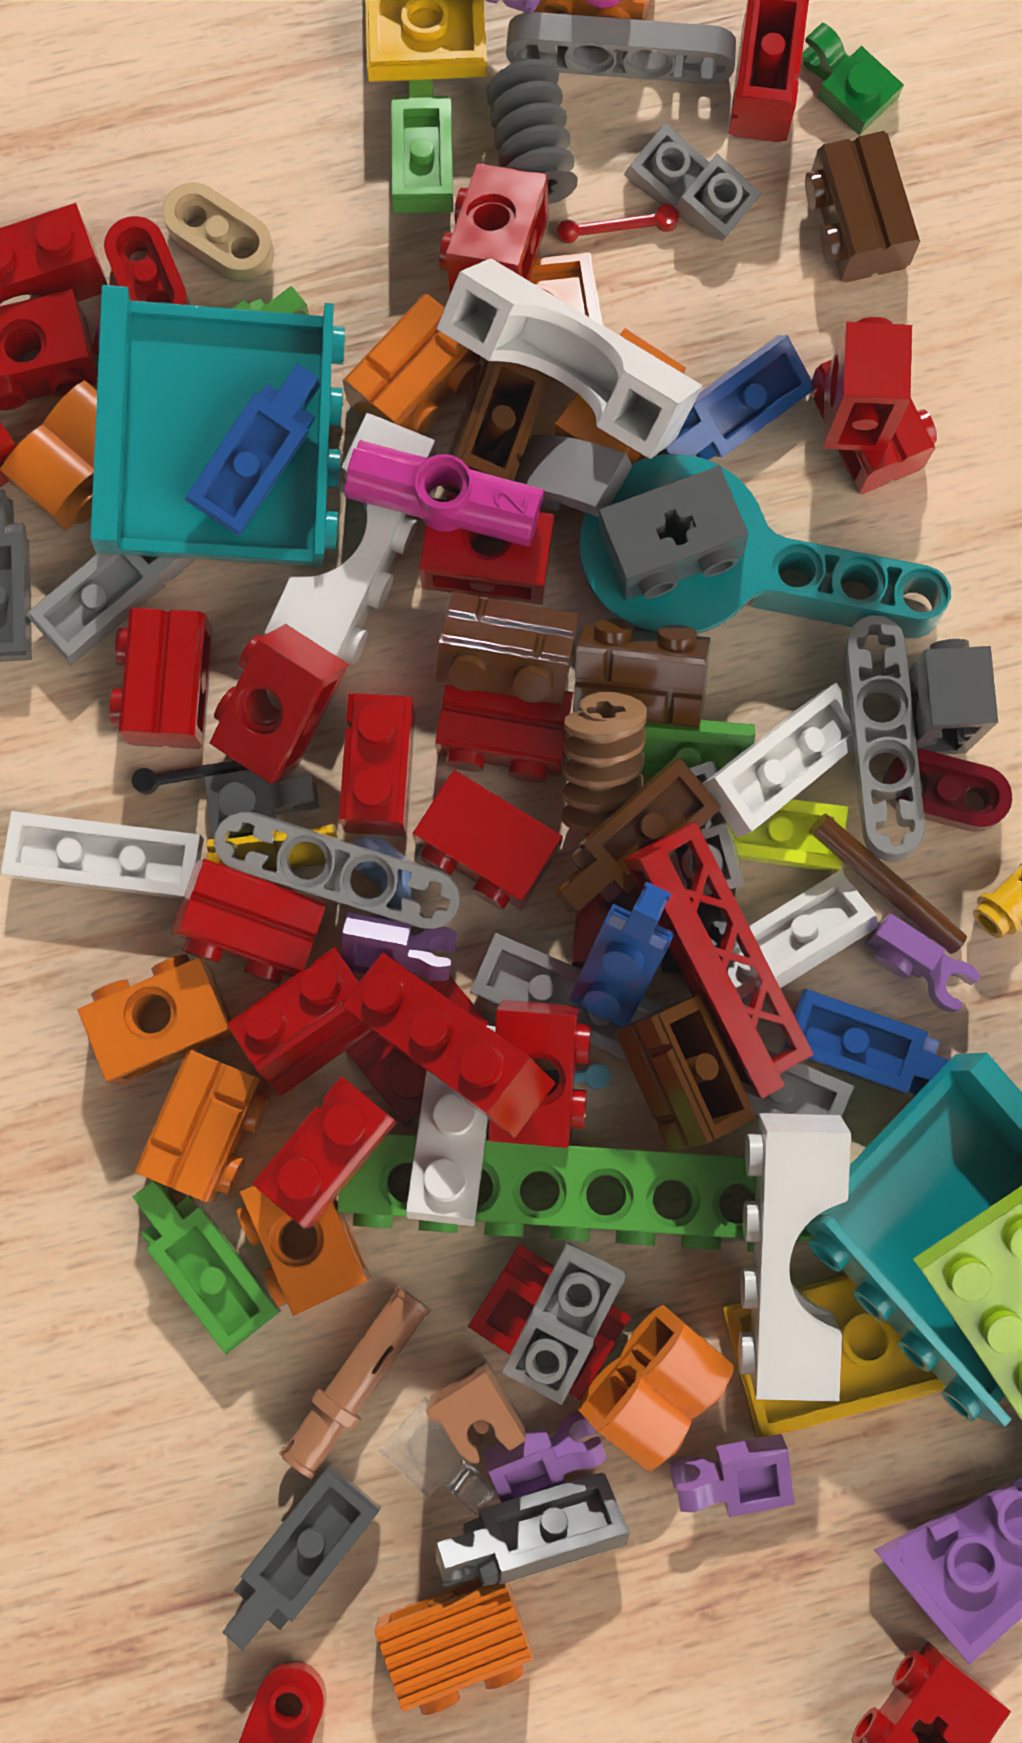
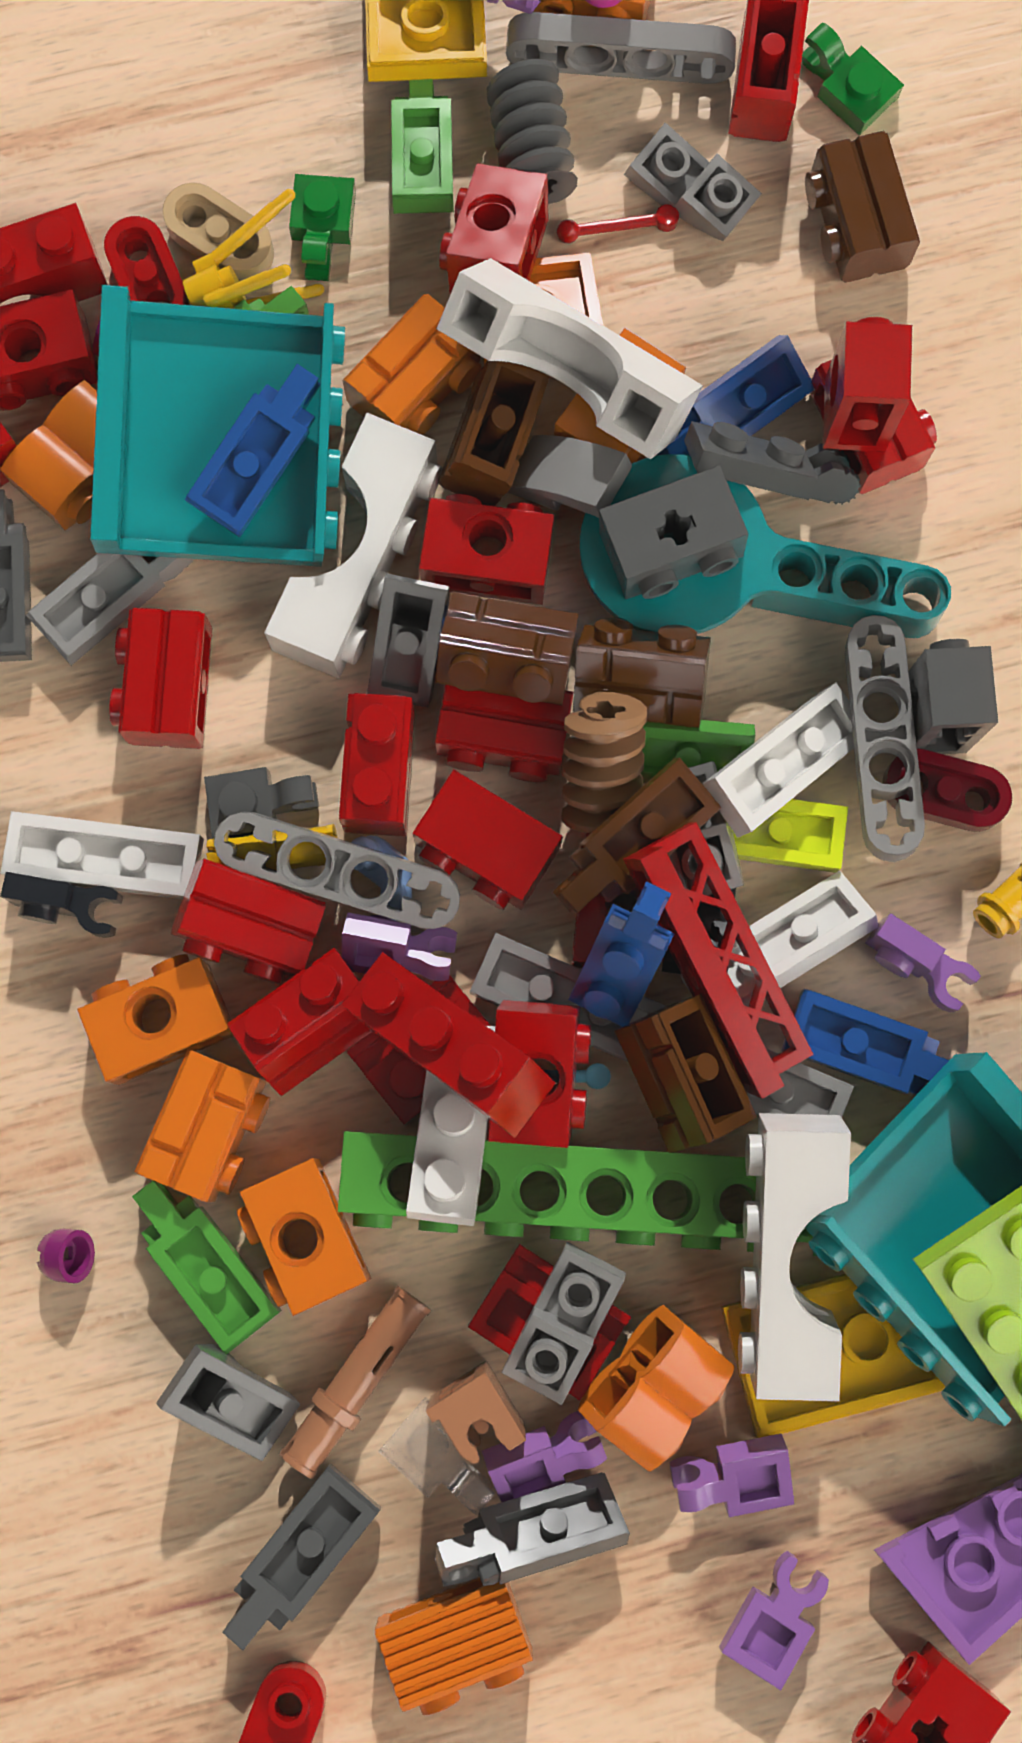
(46, 898): none -> black plate
(79, 1260): none -> magenta hinge
(147, 781): black hinge -> none
(221, 286): none -> yellow plant
(228, 1401): none -> slope
(304, 683): red brick -> none
(320, 217): none -> green plate
(324, 1153): red brick -> none
(404, 482): dark pink piece -> none
(408, 638): none -> dark grey slope
(769, 1629): none -> medium lavender plate
(773, 464): none -> dark grey hinge
(888, 883): reddish brown bar -> none

